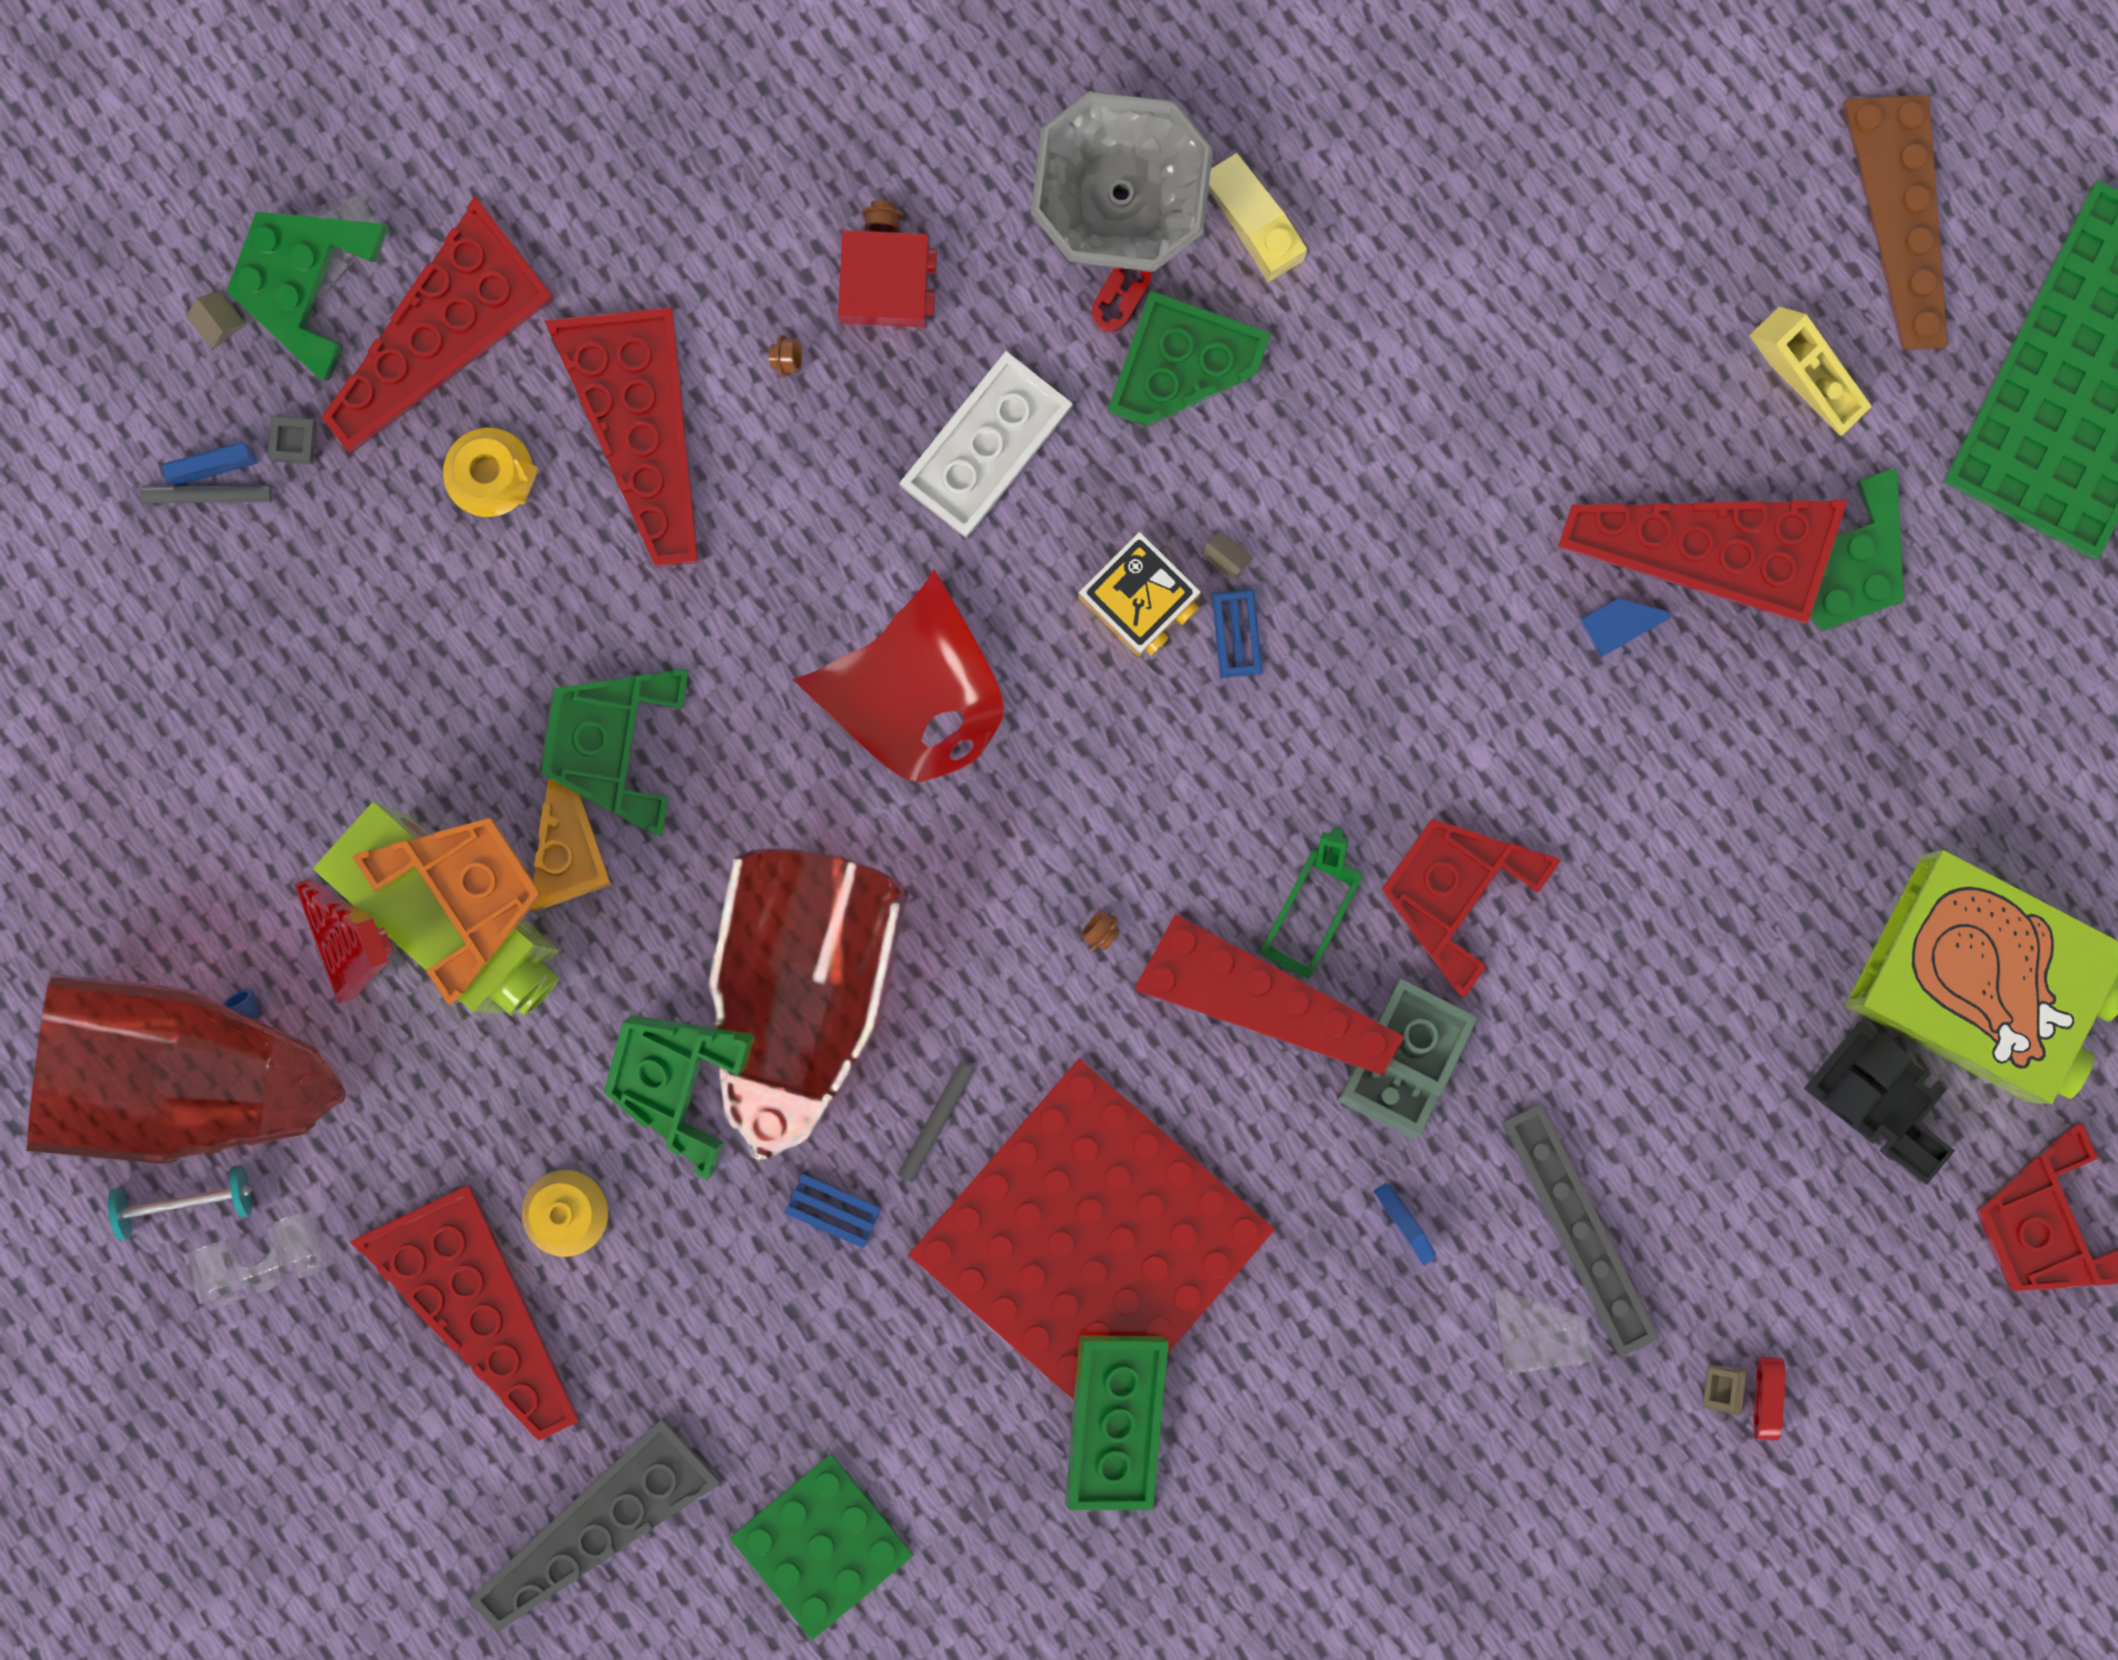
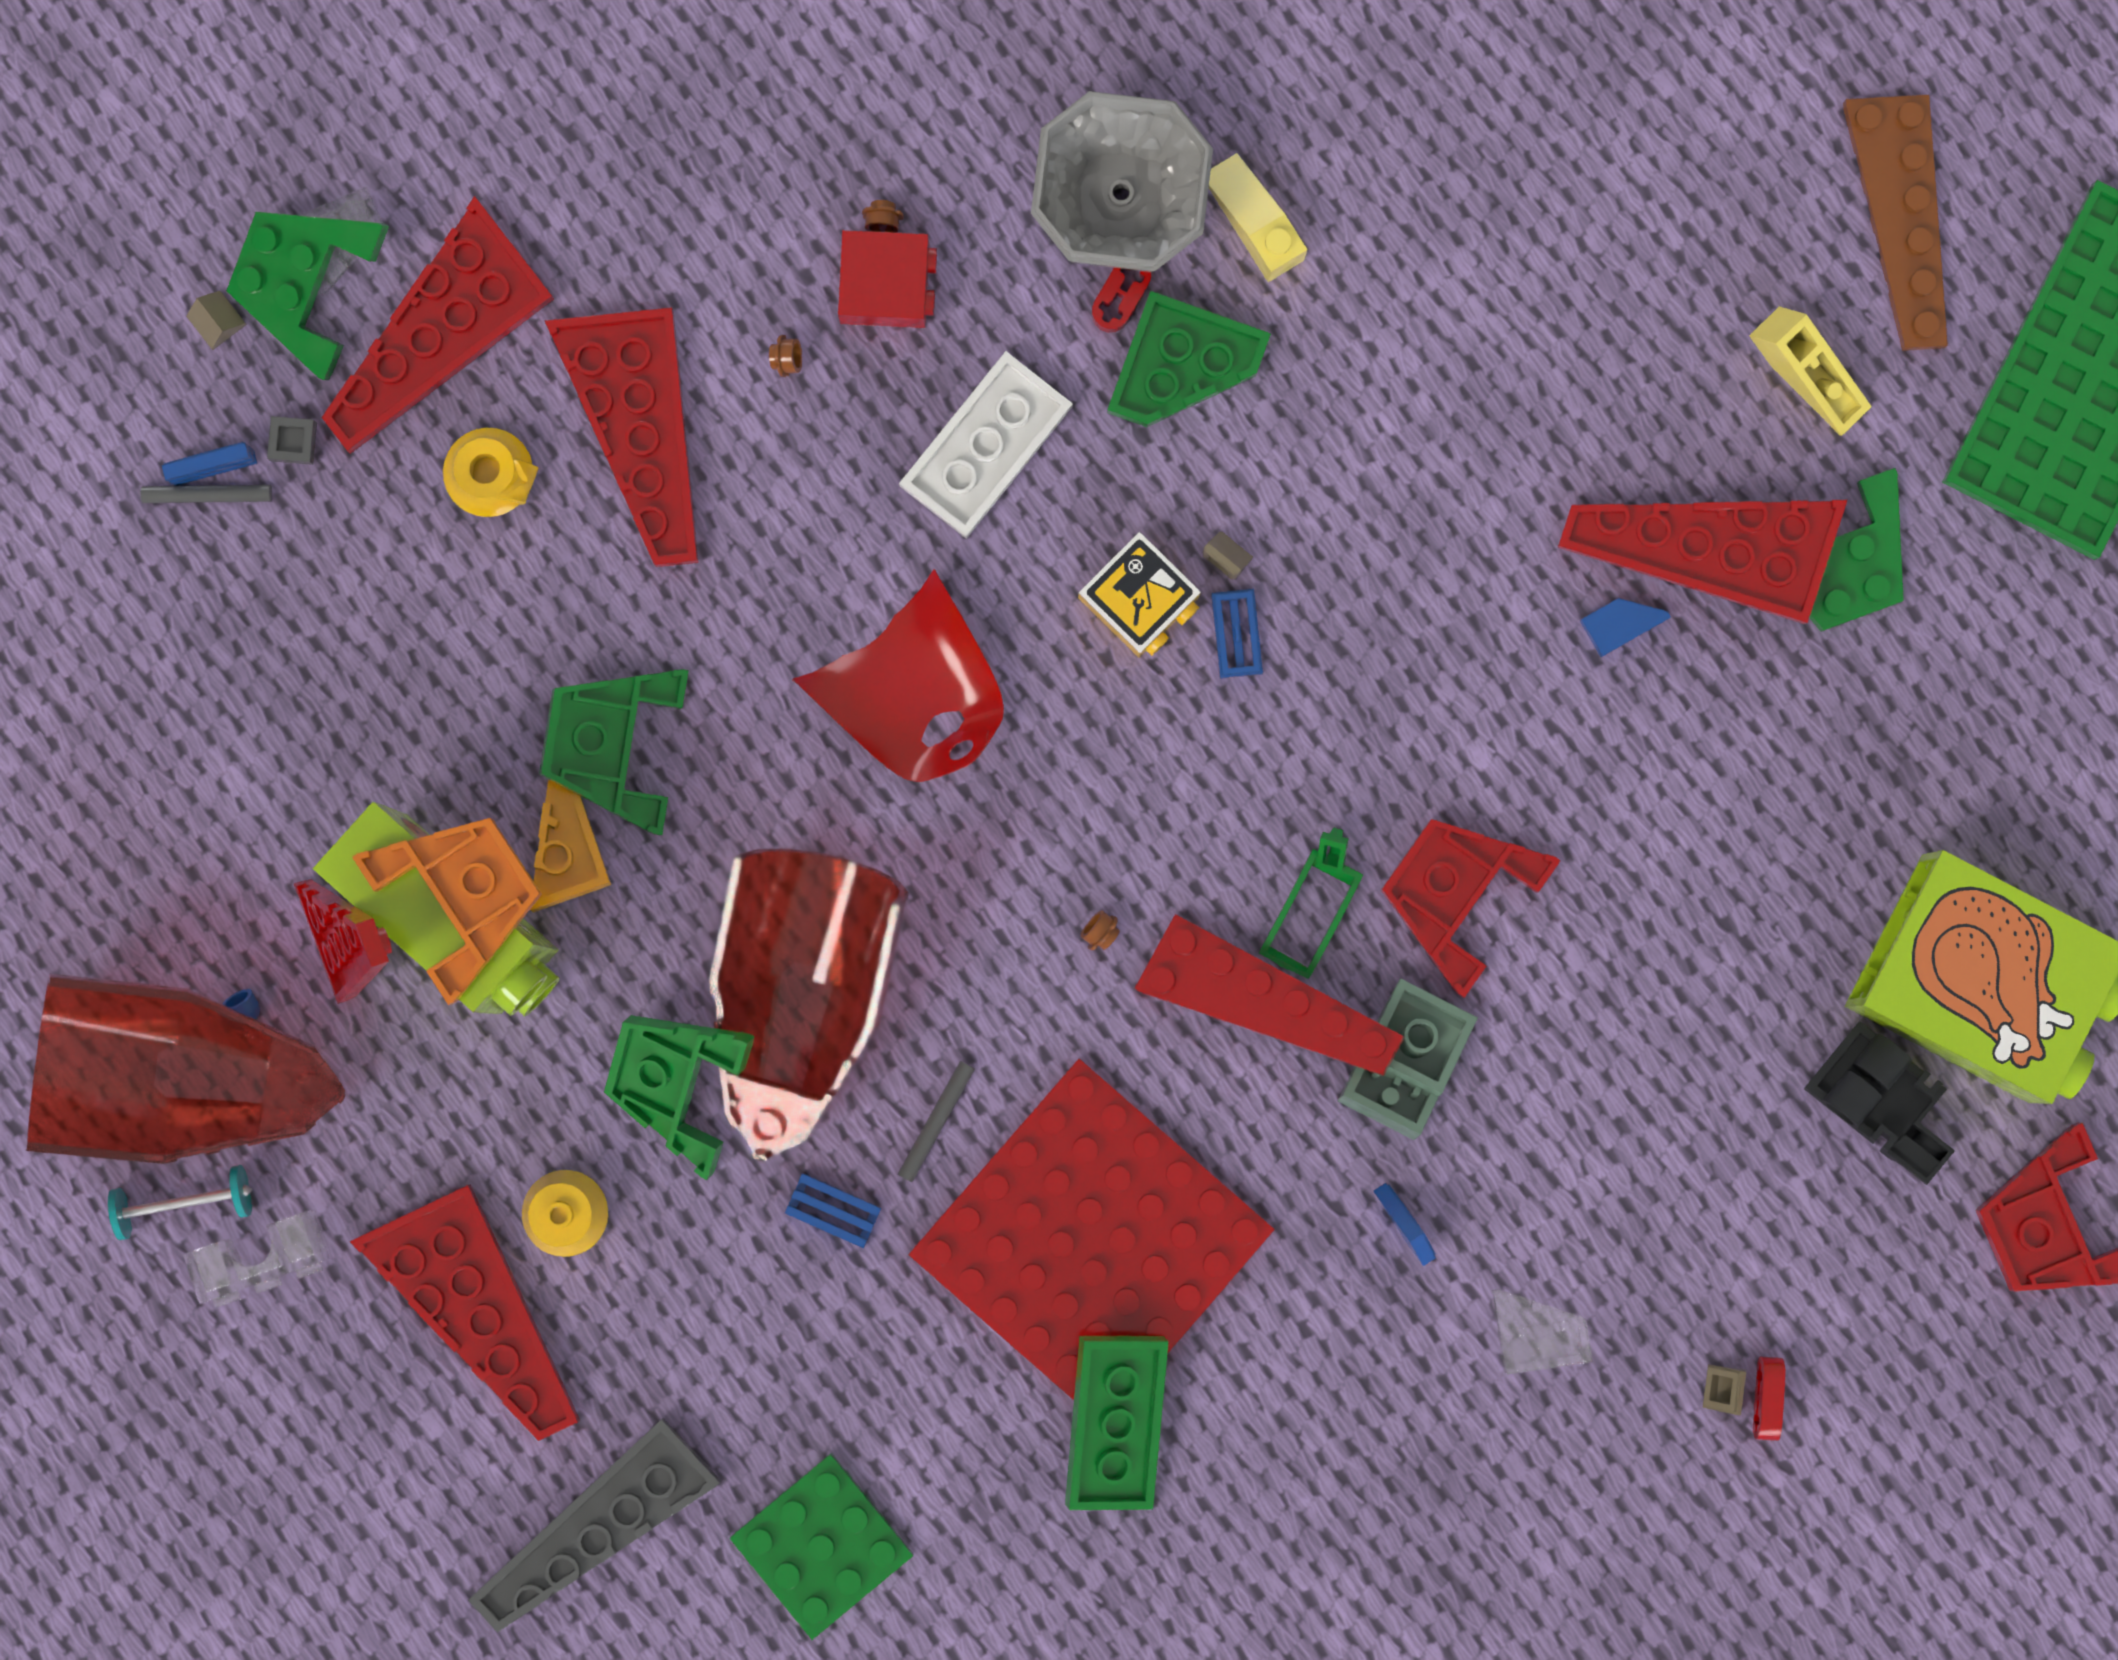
(1580, 1230): dark grey plate -> none

